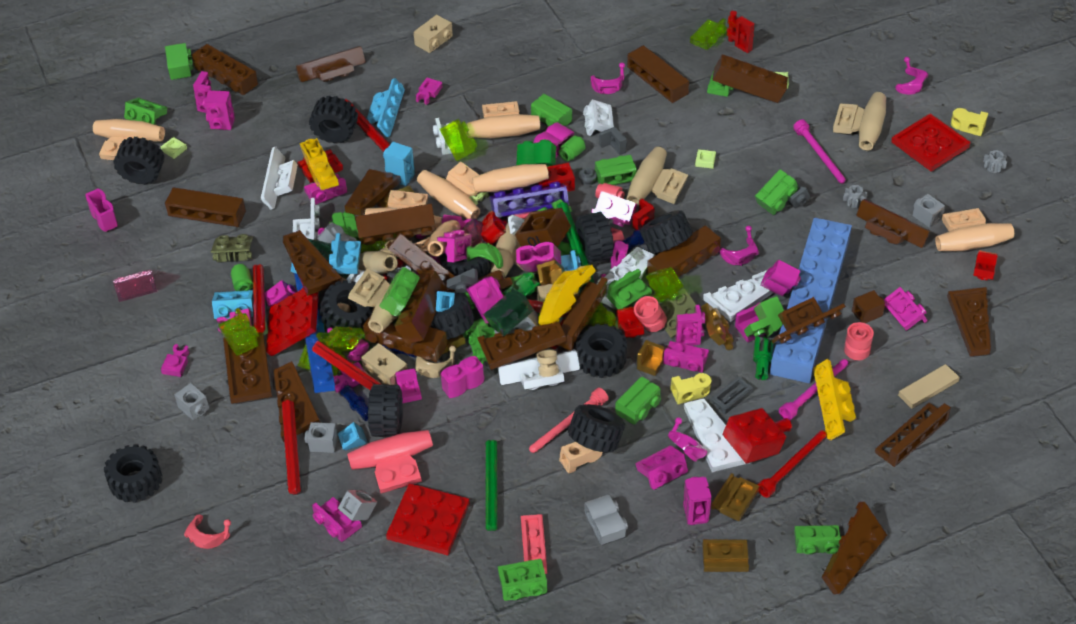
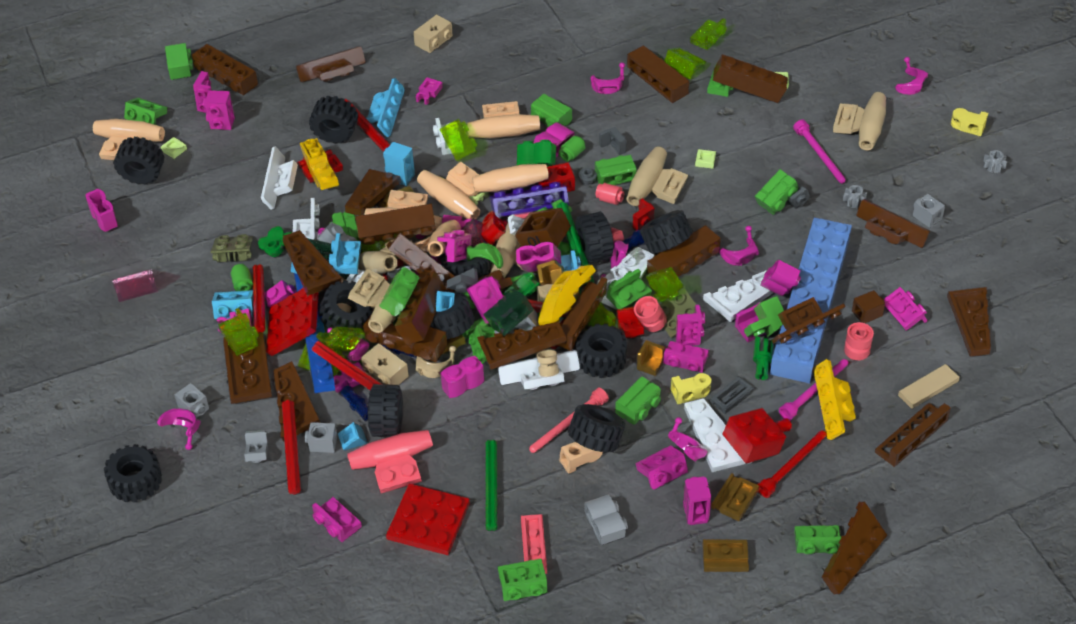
(176, 363): dark pink plate -> none
(183, 418): none -> dark pink helmet
(204, 540): coral helmet -> none
(205, 207): reddish brown brick -> none
(256, 446): none -> light grey bracket
(273, 241): none -> green plate
(322, 195): dark pink bracket -> none
(357, 505): light grey brick -> none
(409, 385): dark pink bracket -> none
(597, 117): white bracket -> none
(615, 208): bracket -> none
(684, 62): none -> clear neon green bracket
(717, 326): pearl gold plate -> none
(740, 31): red plate -> none
(930, 142): red plate -> none
(969, 231): light nougat plate -> none
(985, 265): red bracket -> none

